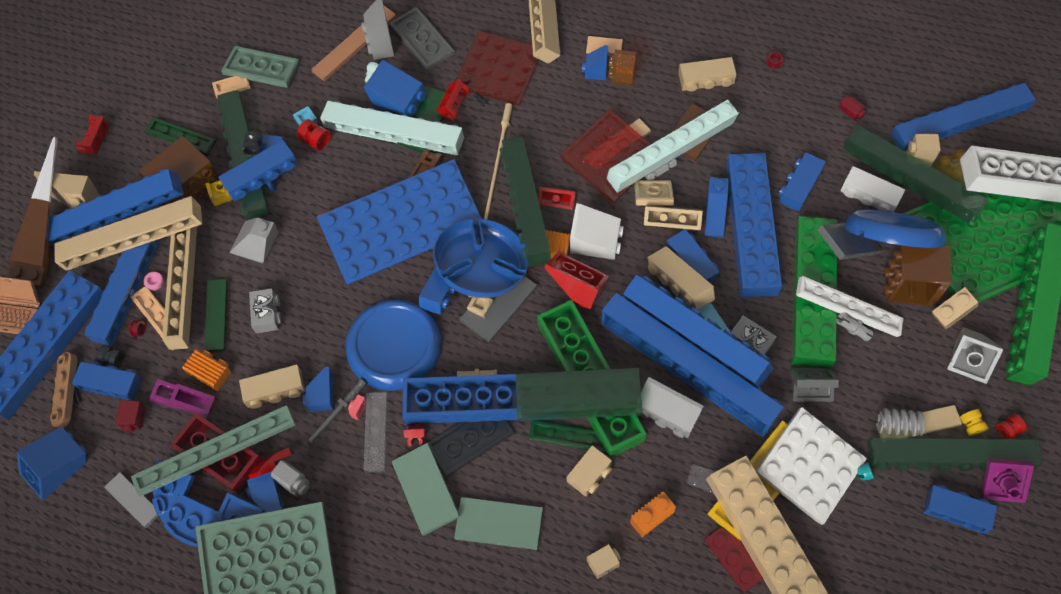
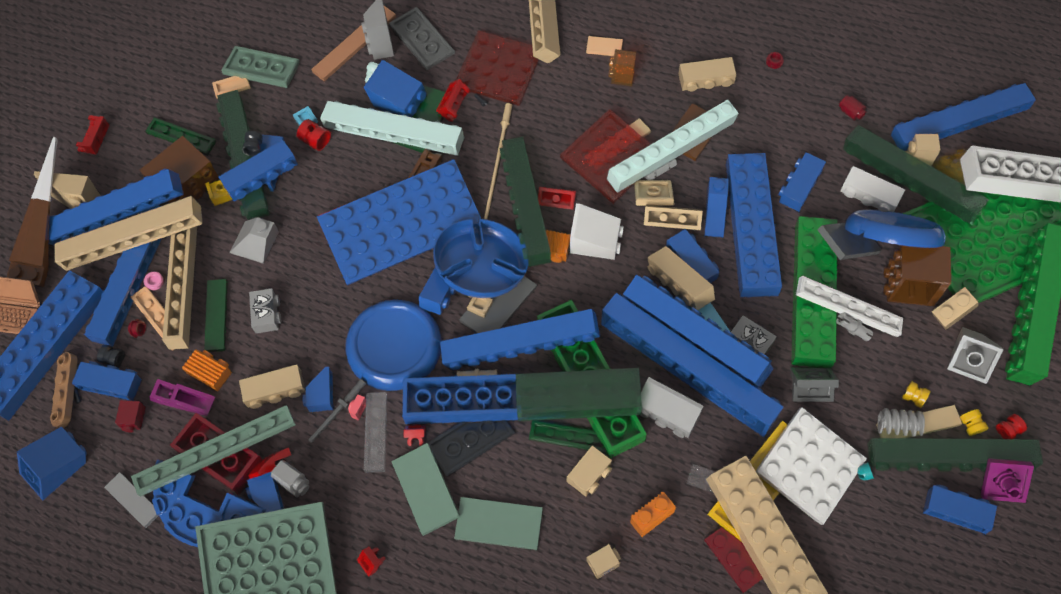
(369, 560): none -> red tile
(520, 339): none -> blue brick
(577, 279): red slope -> none
(596, 64): blue slope -> none
(916, 394): none -> yellow wheel

